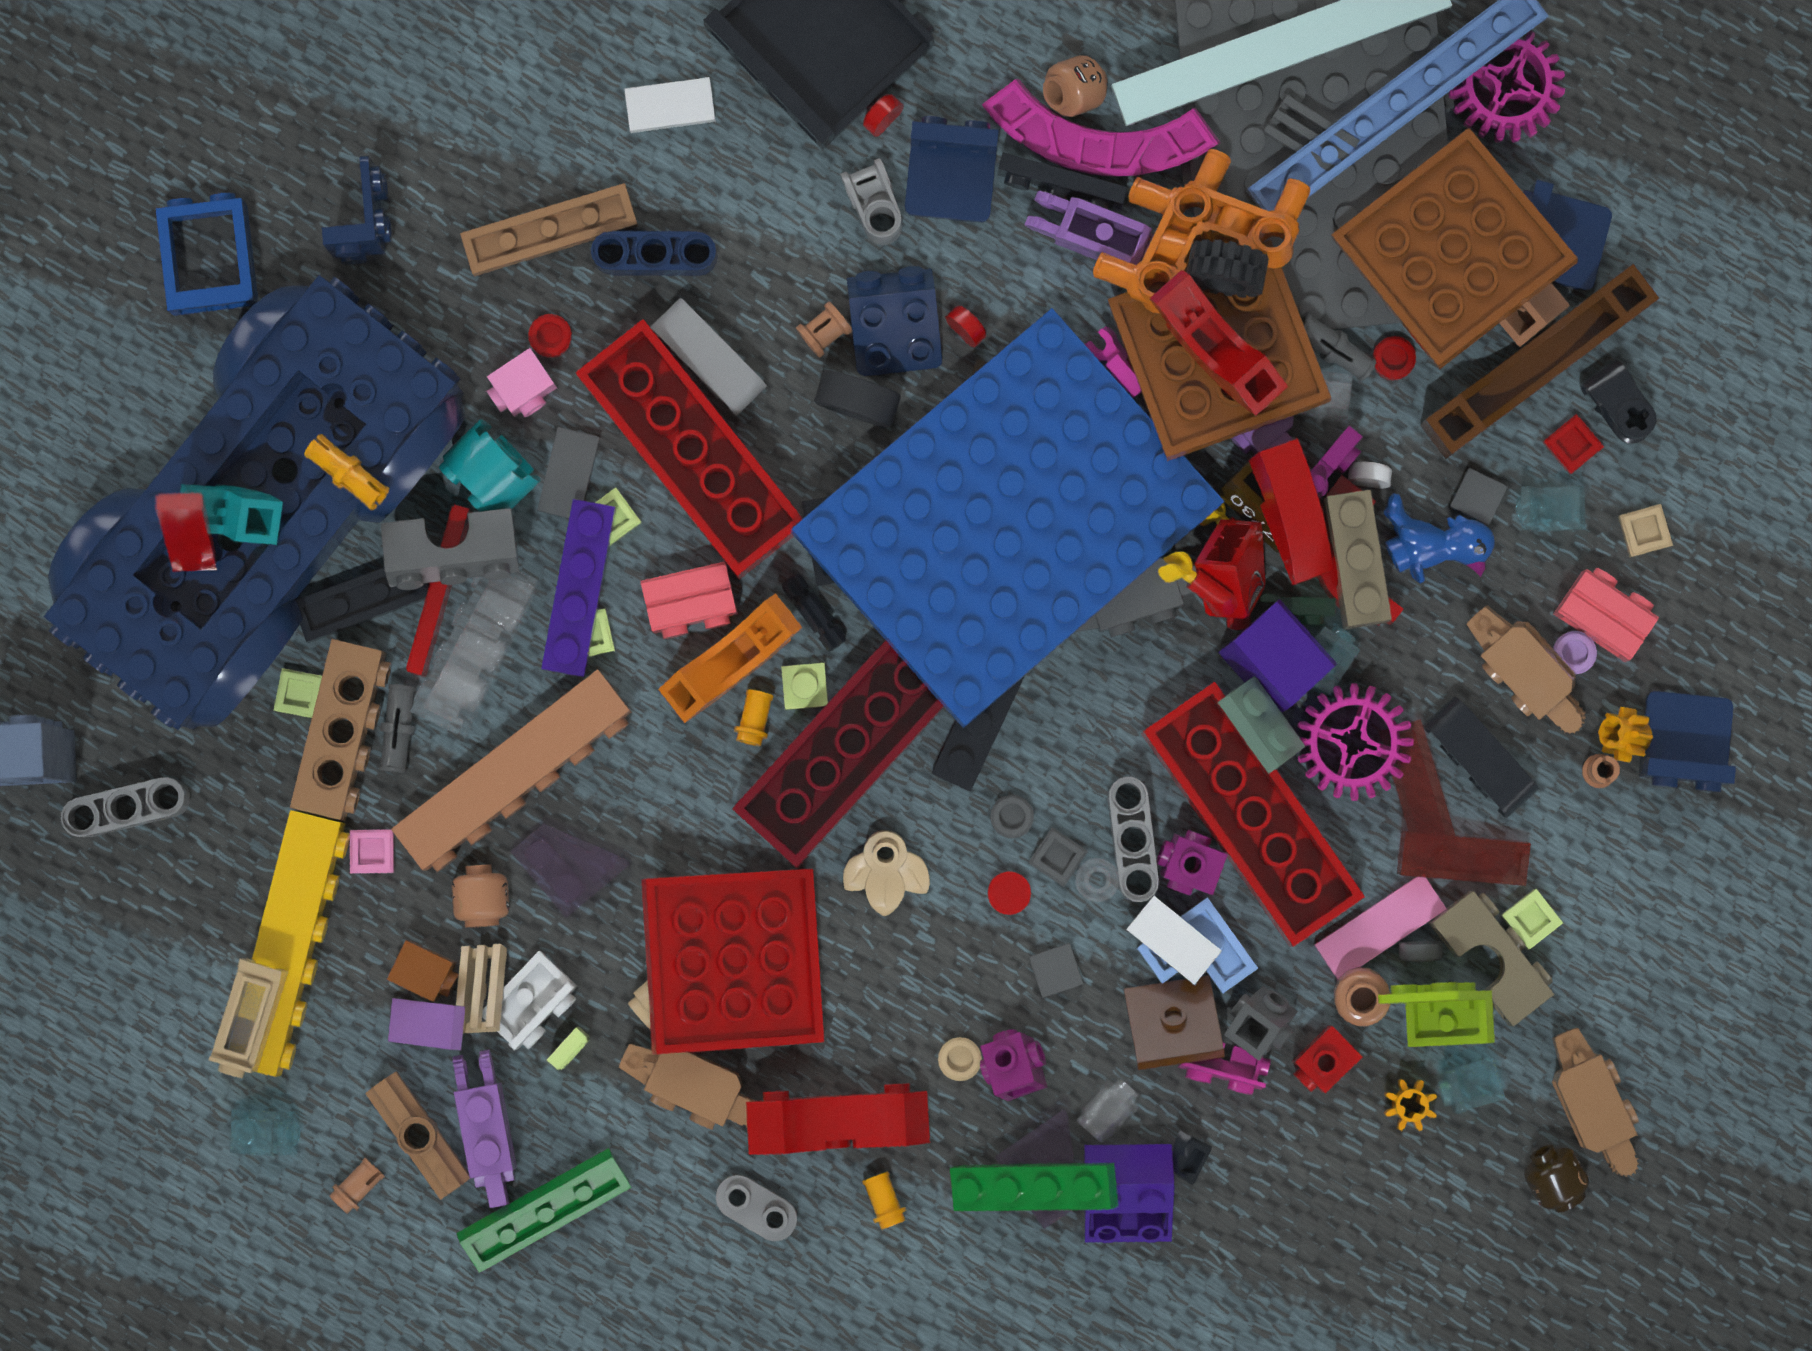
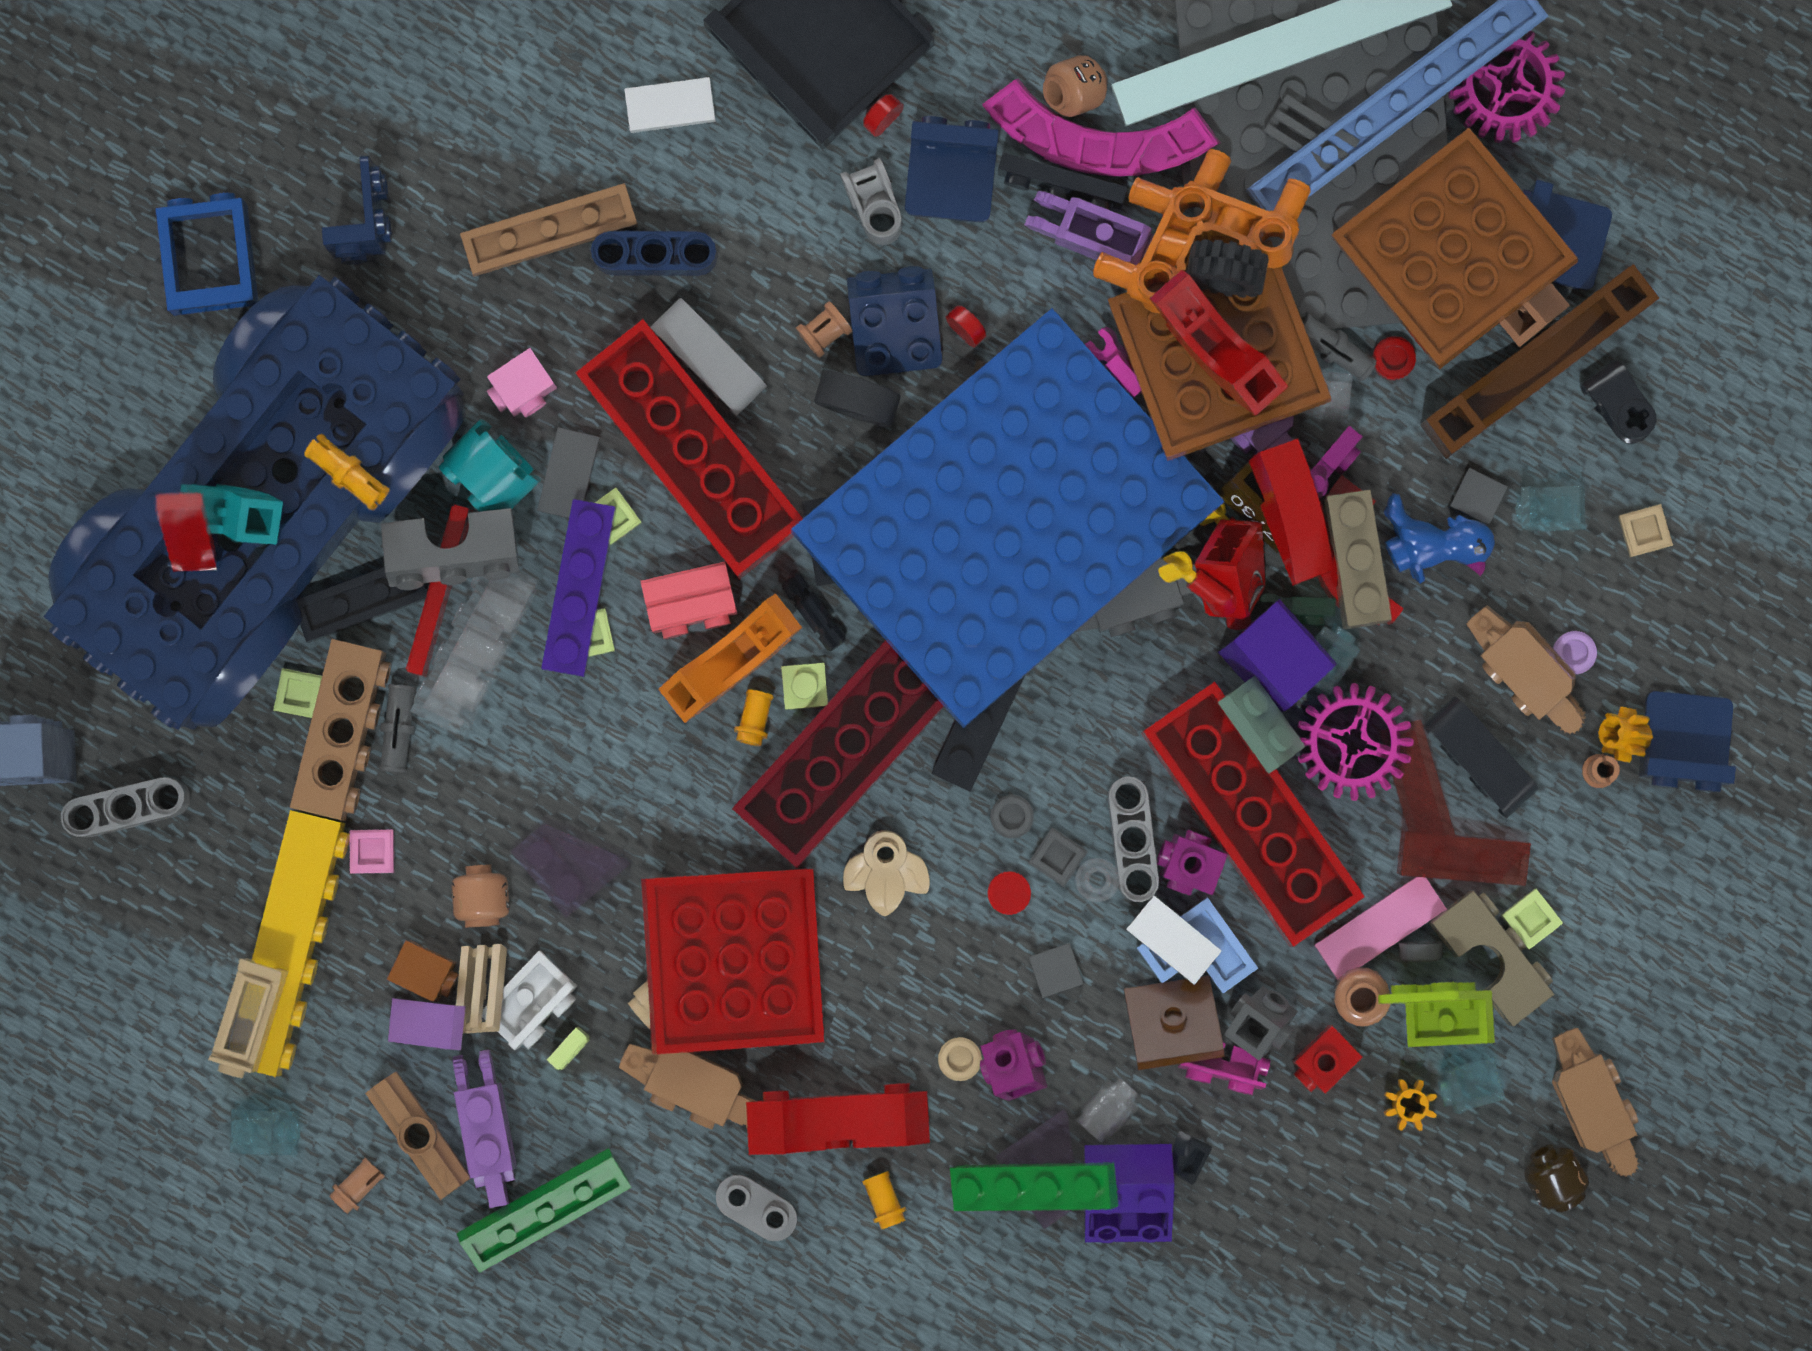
(511, 771): nougat brick -> none
(550, 336): red tile -> none
(1370, 474): white tile -> none
(1573, 444): red tile -> none
(1607, 614): coral brick -> none

